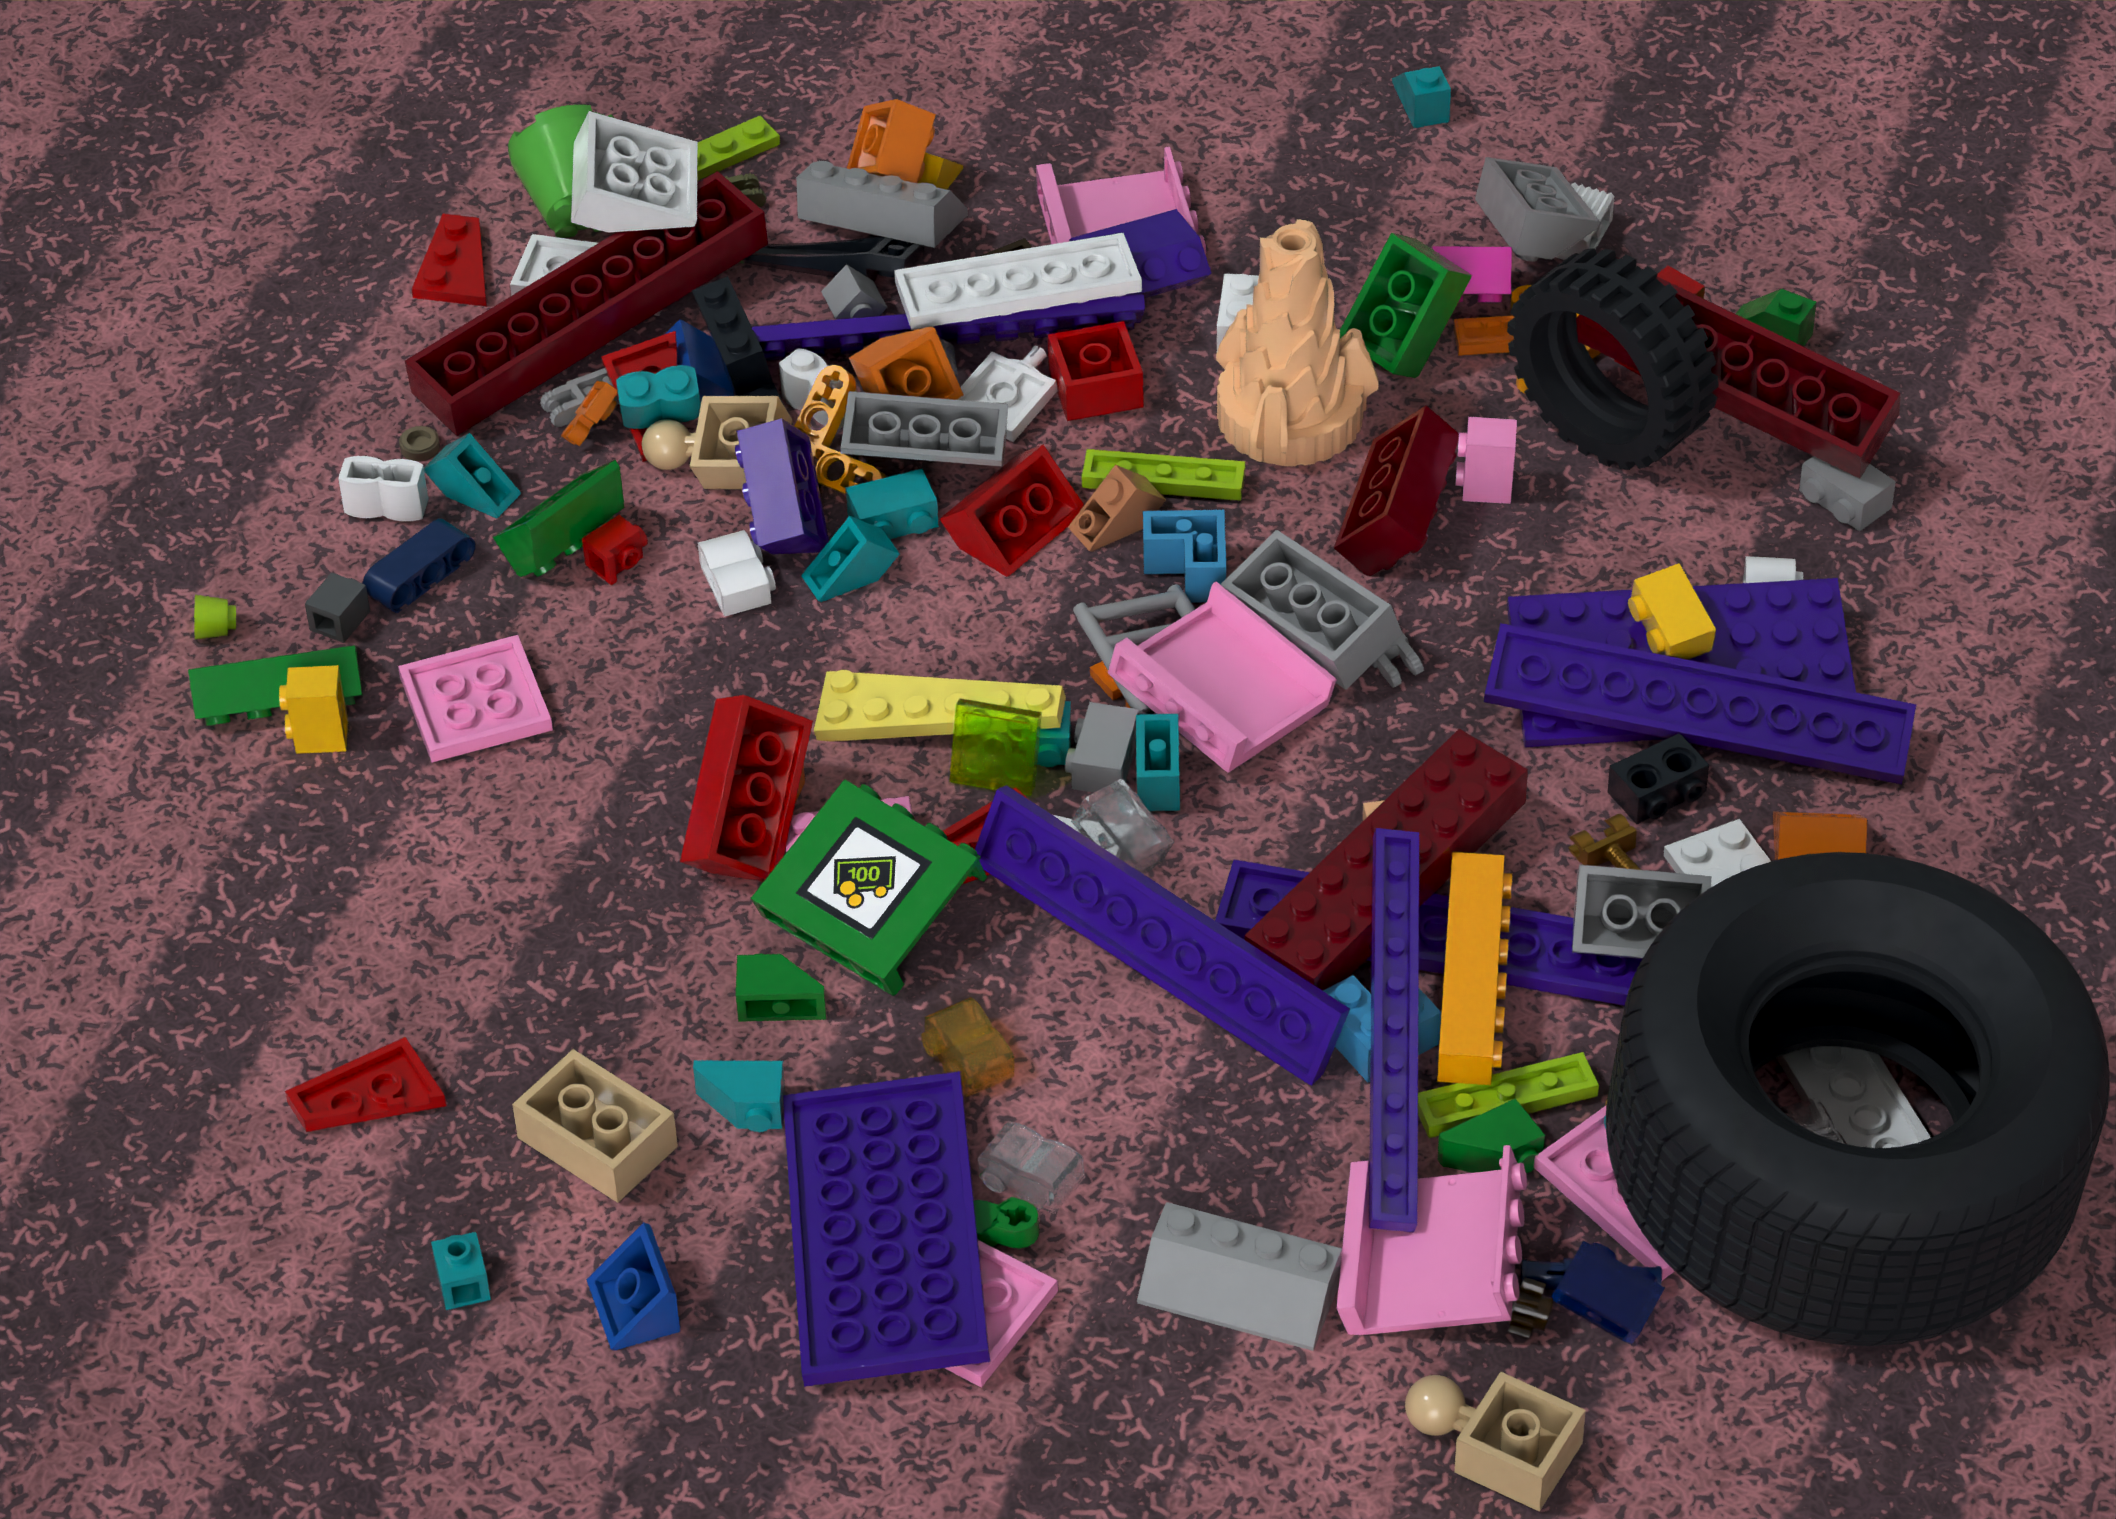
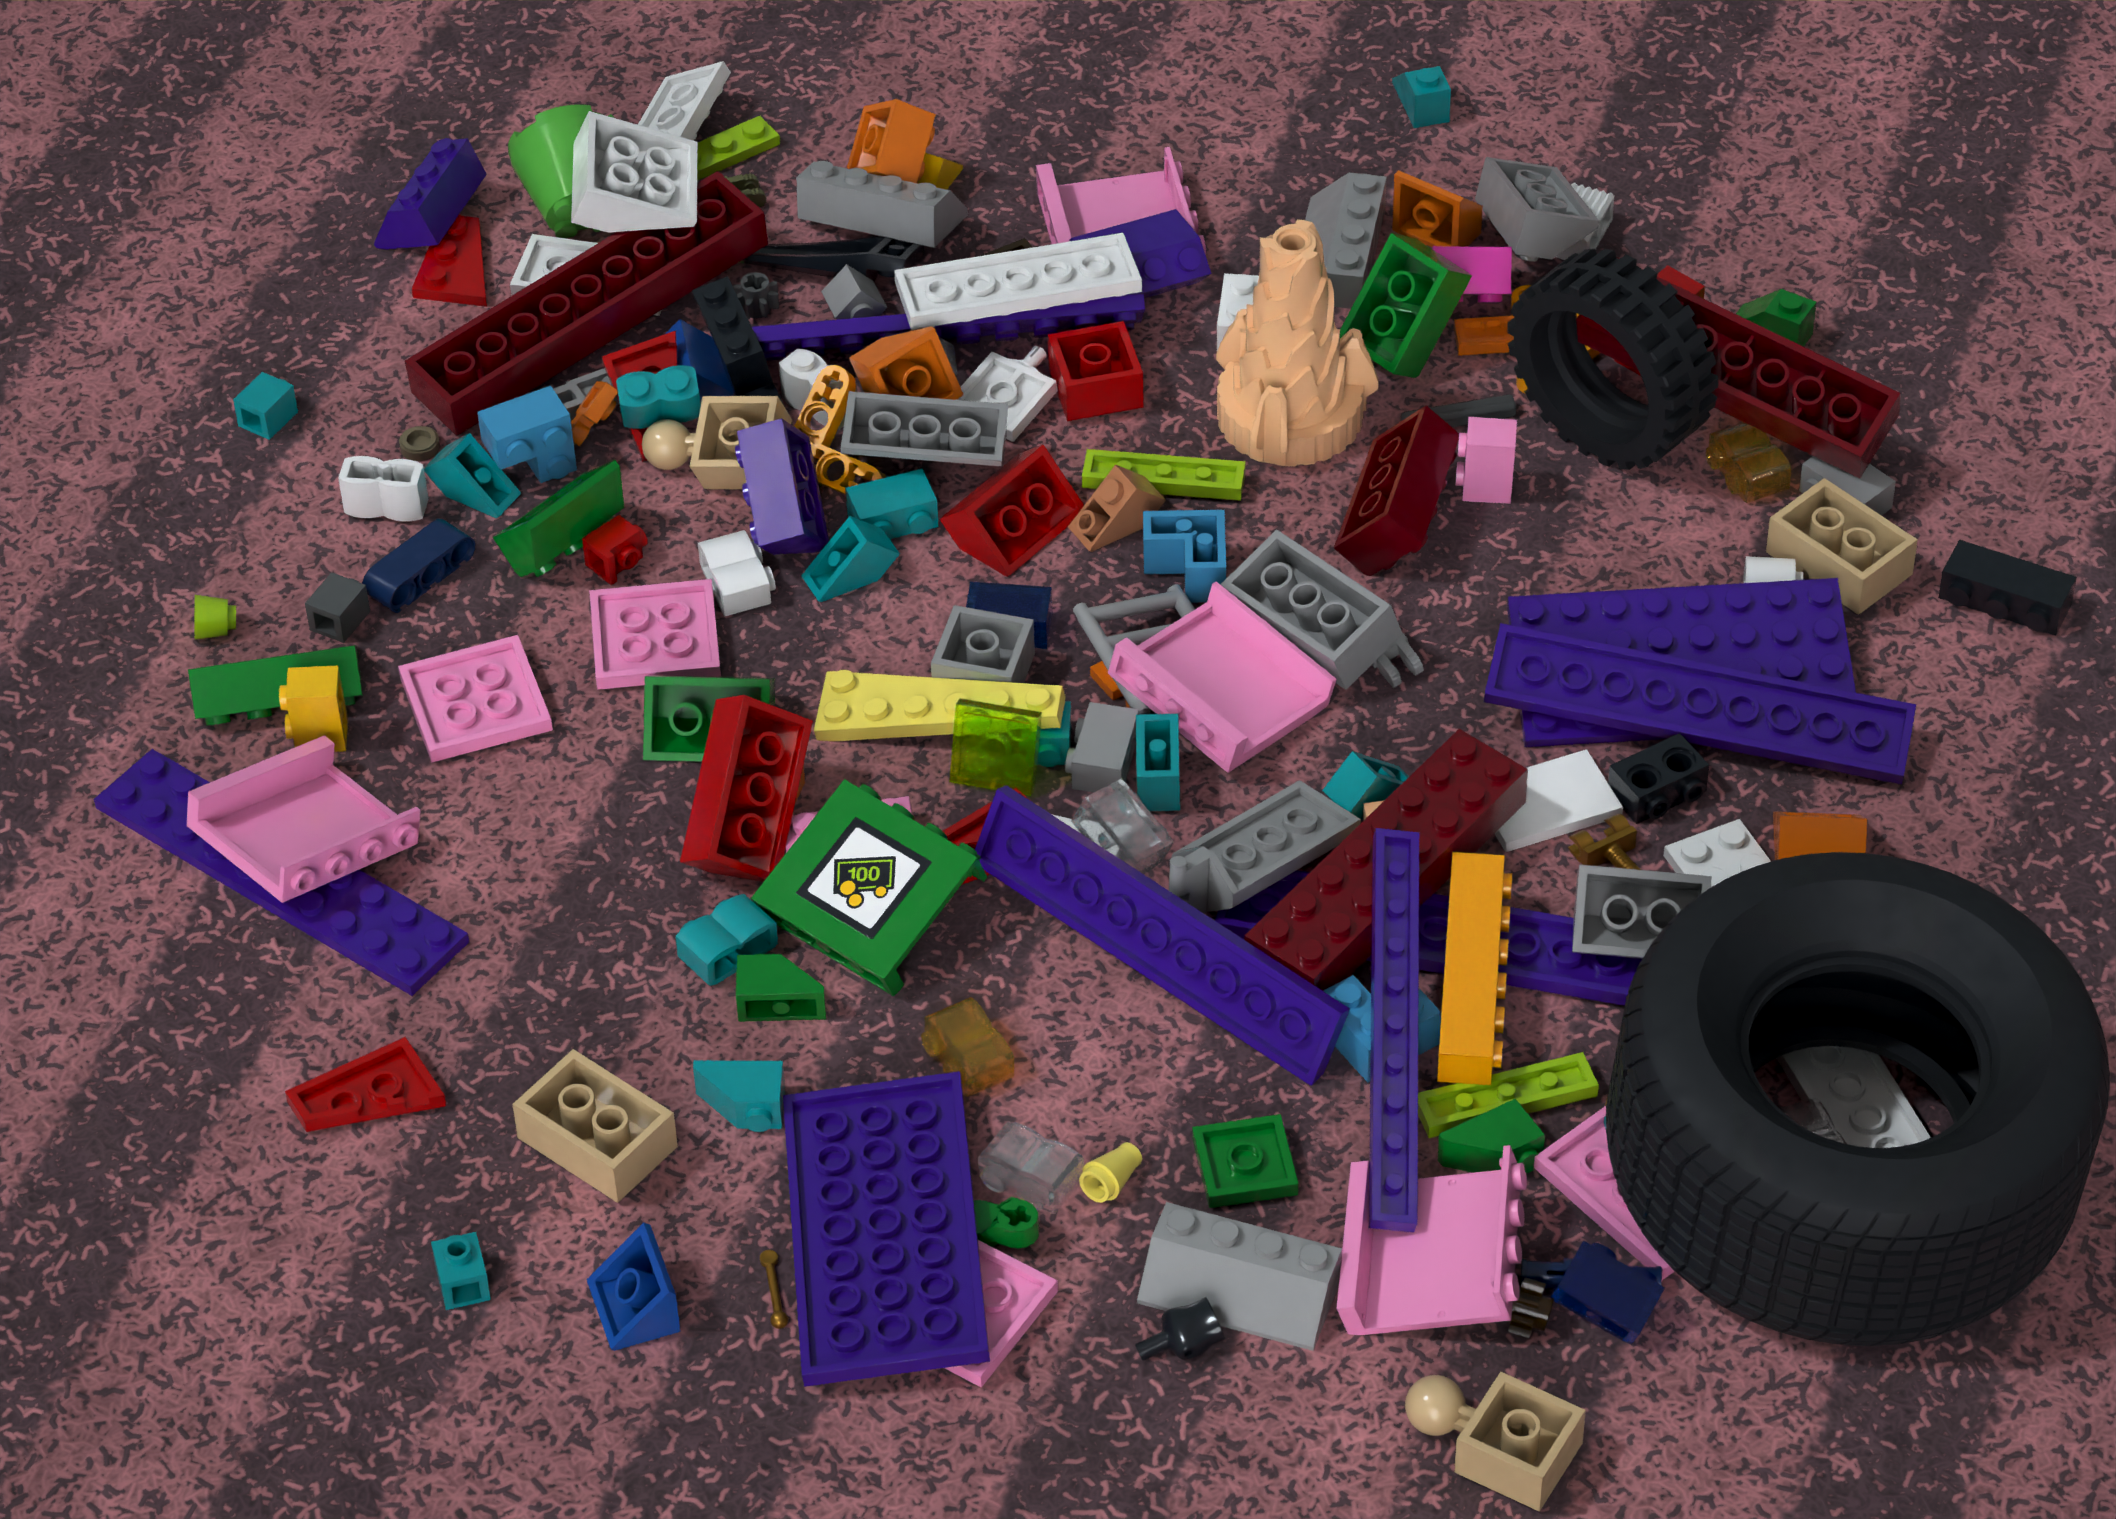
(265, 405): none -> teal brick
(298, 821): none -> bright pink panel
(349, 914): none -> dark purple plate
(432, 196): none -> dark purple slope
(530, 430): none -> dark azure brick
(654, 632): none -> bright pink plate
(681, 711): none -> green slope
(685, 100): none -> white plate
(714, 940): none -> teal brick
(757, 295): none -> dark grey gear
(769, 1259): none -> pearl gold hinge
(984, 647): none -> light grey brick
(1018, 601): none -> clear blue brick
(1107, 1174): none -> light yellow cone
(1185, 1331): none -> black piece
(1245, 1161): none -> green plate
(1258, 848): none -> light grey hinge
(1349, 225): none -> light grey slope
(1363, 781): none -> teal slope
(1433, 213): none -> orange slope
(1458, 413): none -> dark grey axle
(1560, 800): none -> white tile
(1672, 614): yellow brick -> none
(1748, 462): none -> clear yellow brick
(1844, 540): none -> tan brick
(2007, 587): none -> black brick

